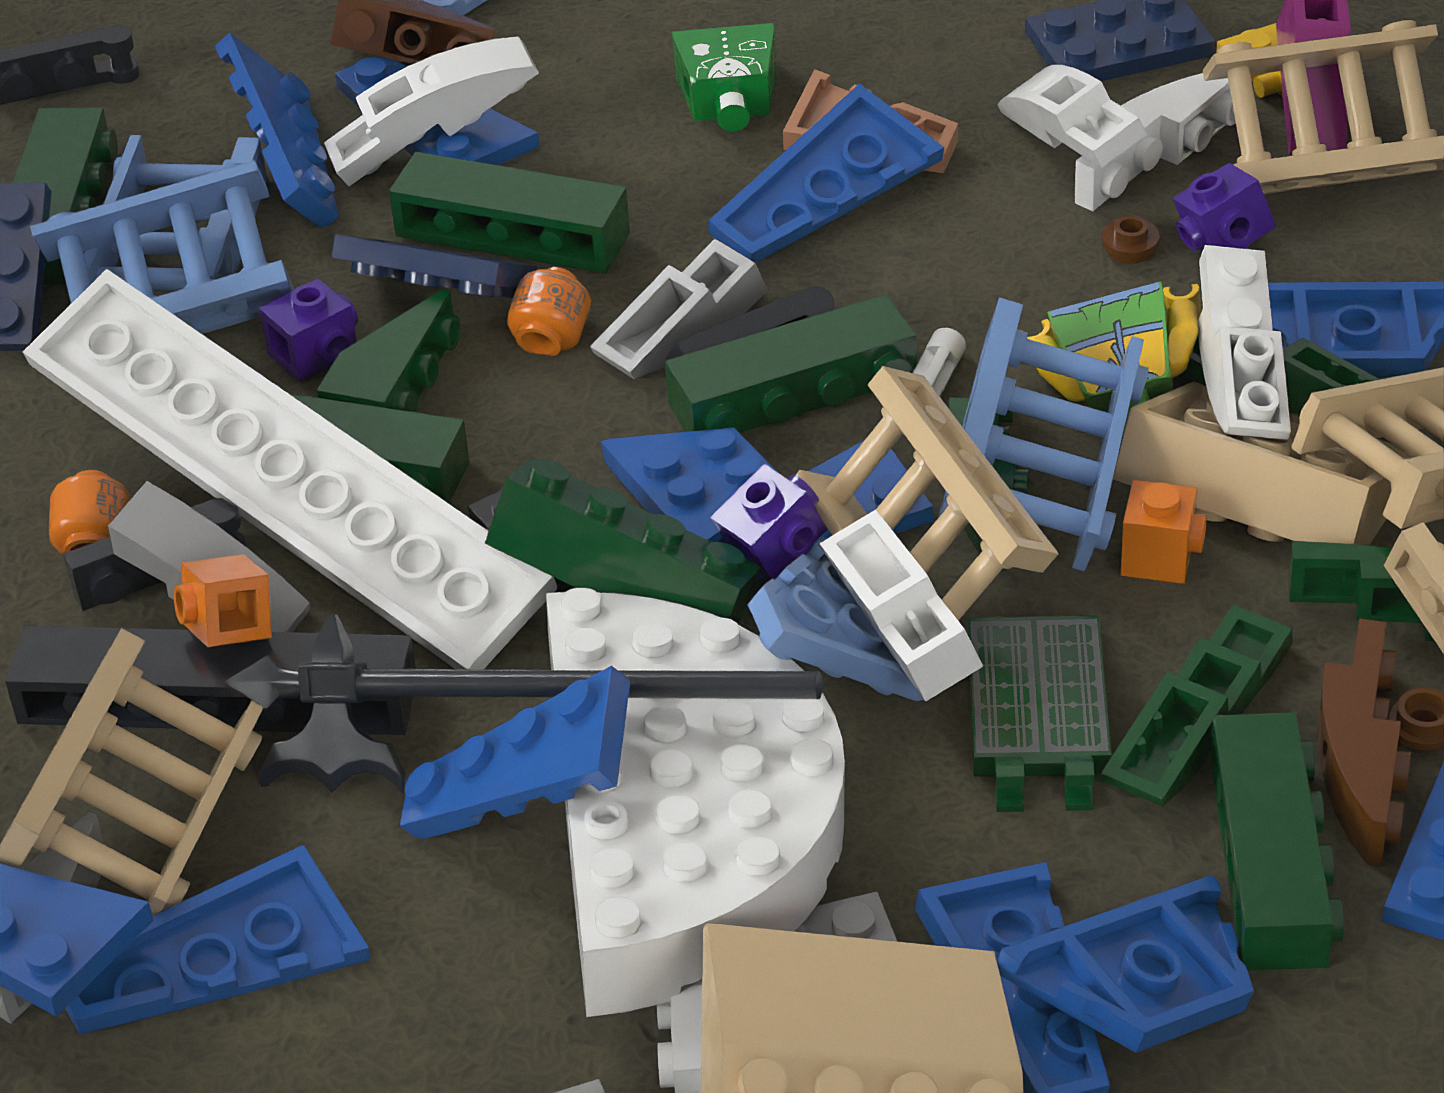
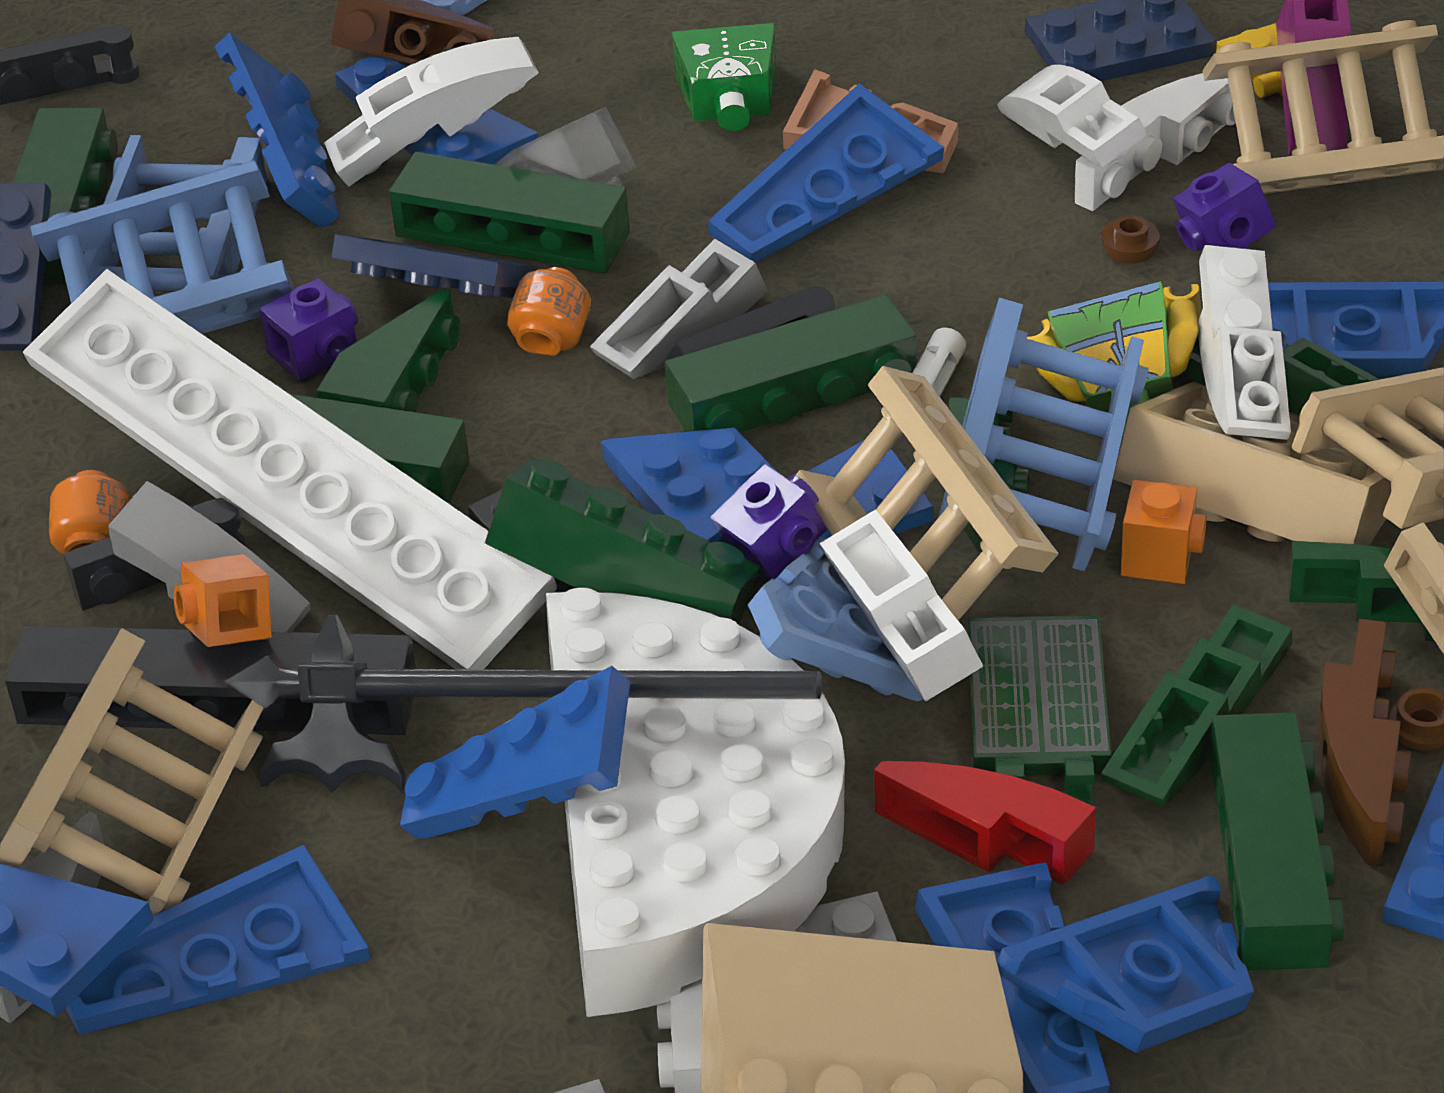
(580, 150): none -> clear slope
(987, 815): none -> red slope

